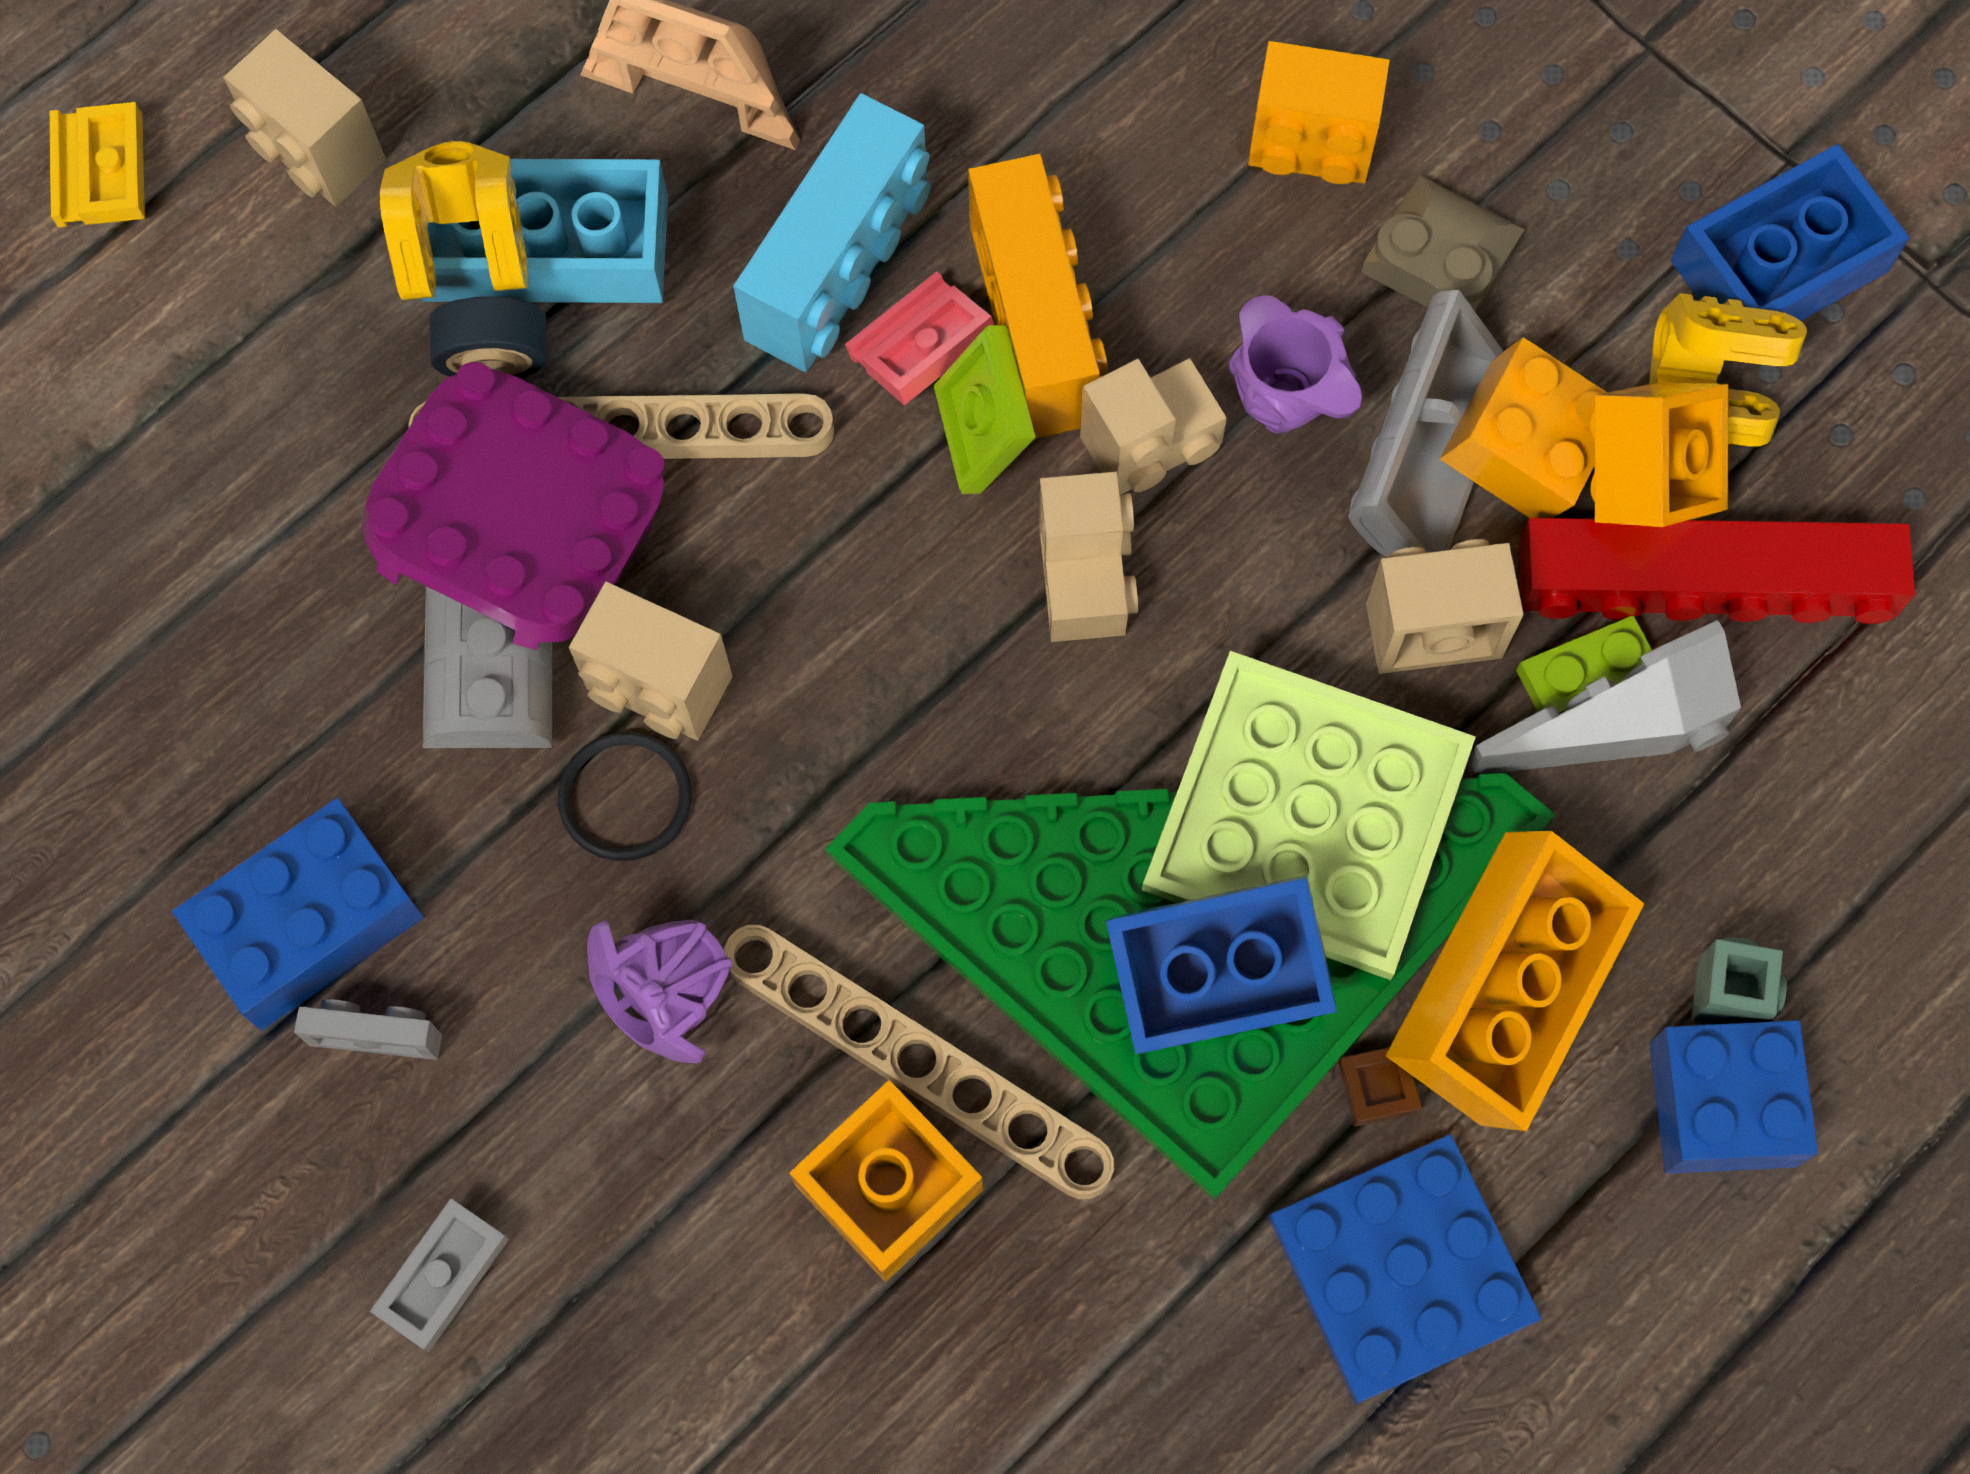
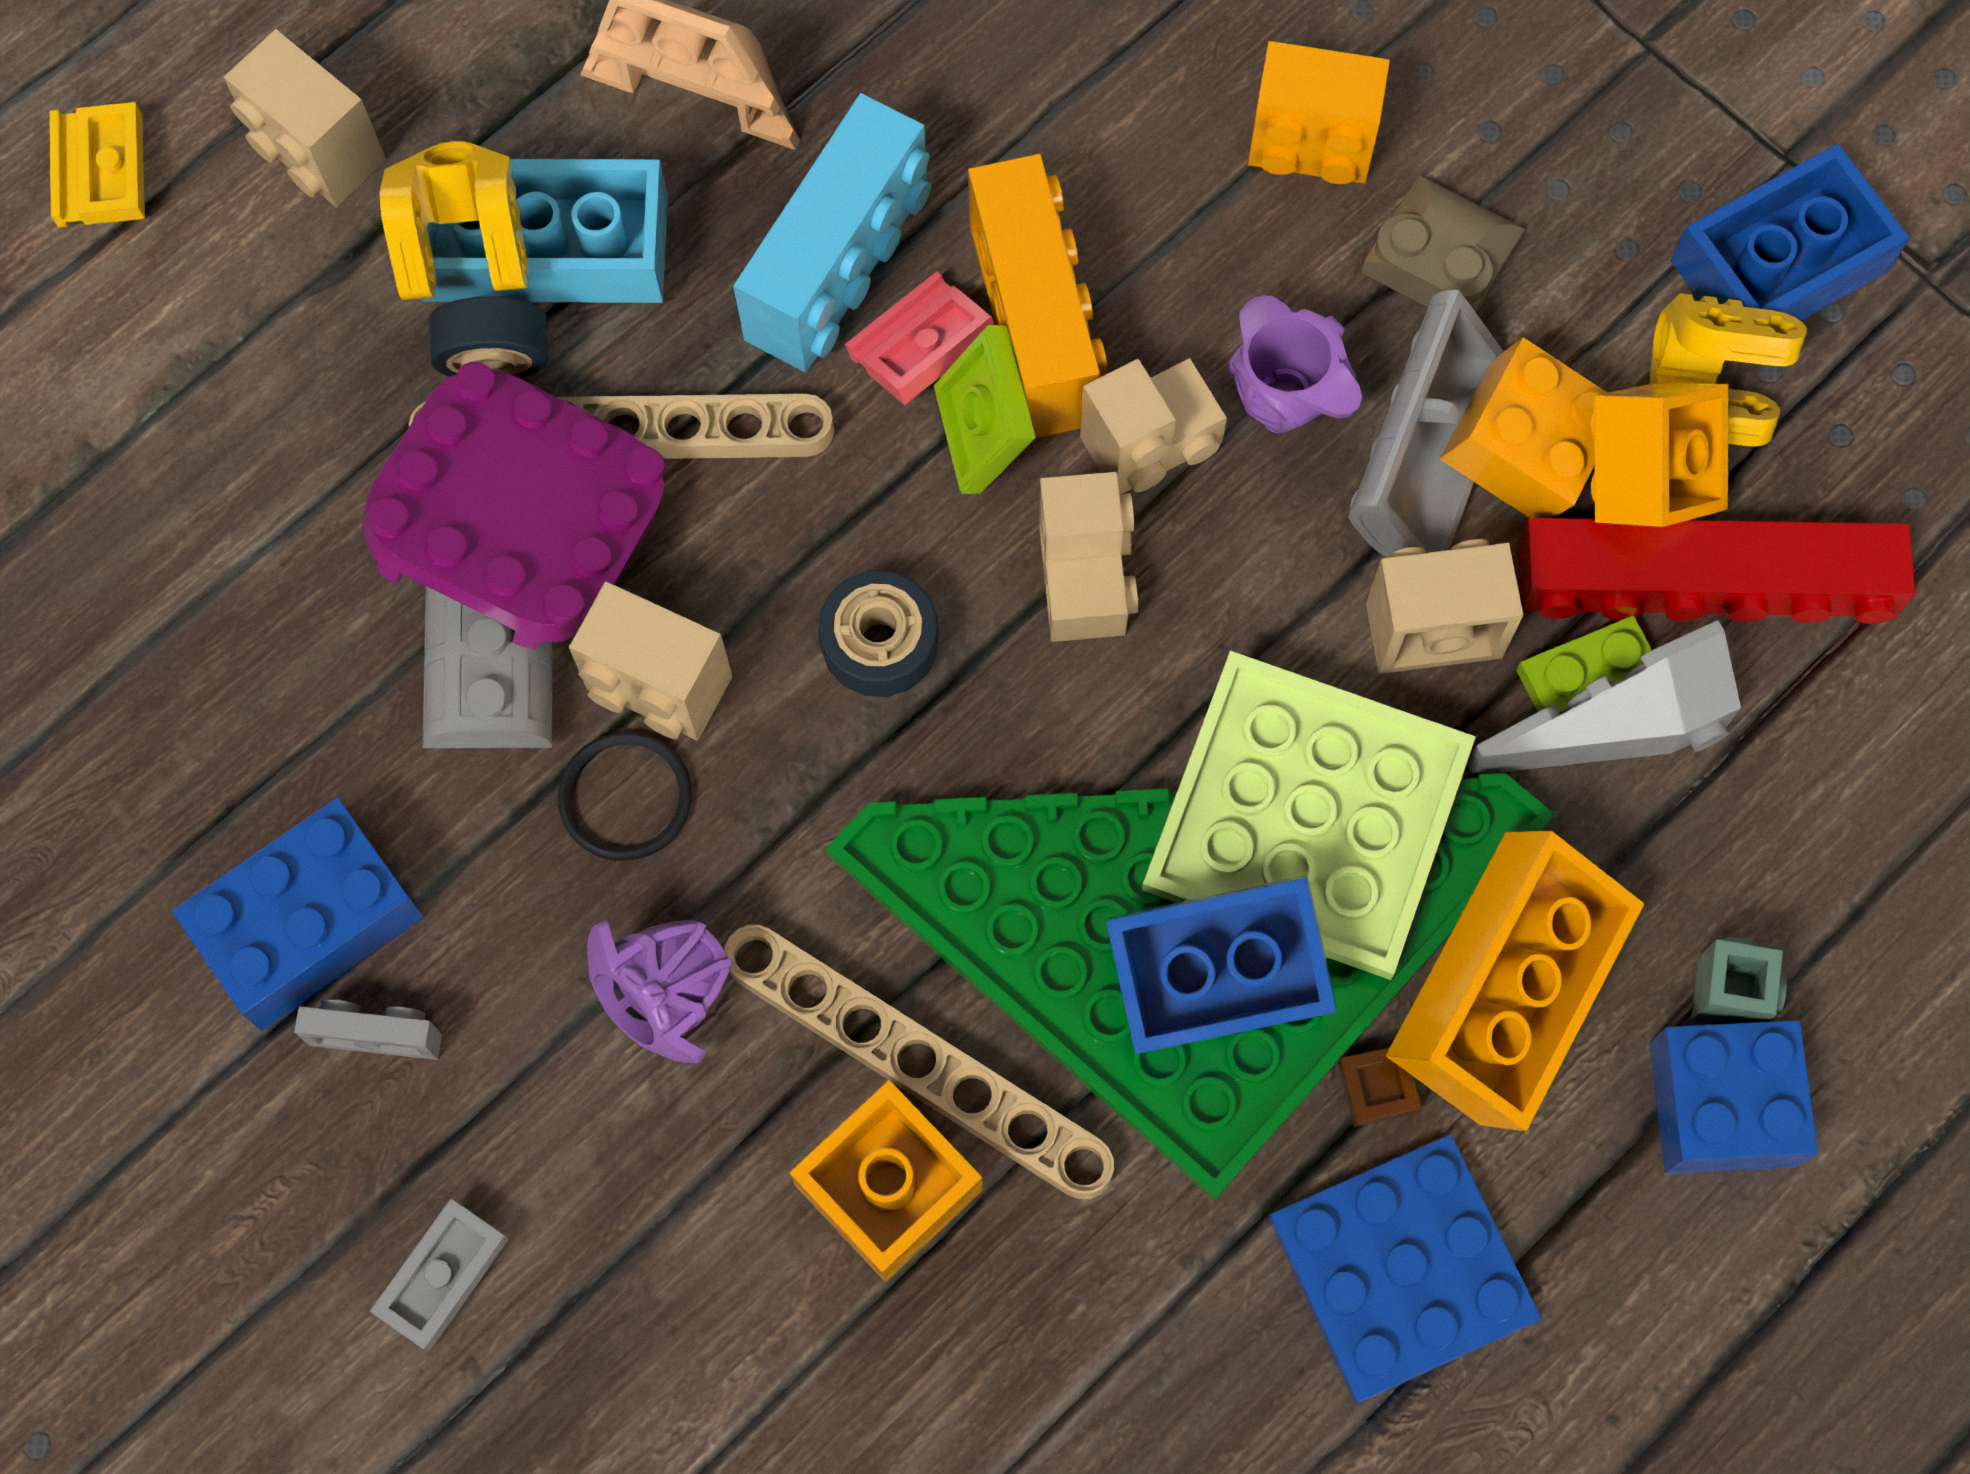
(873, 600): none -> wheel

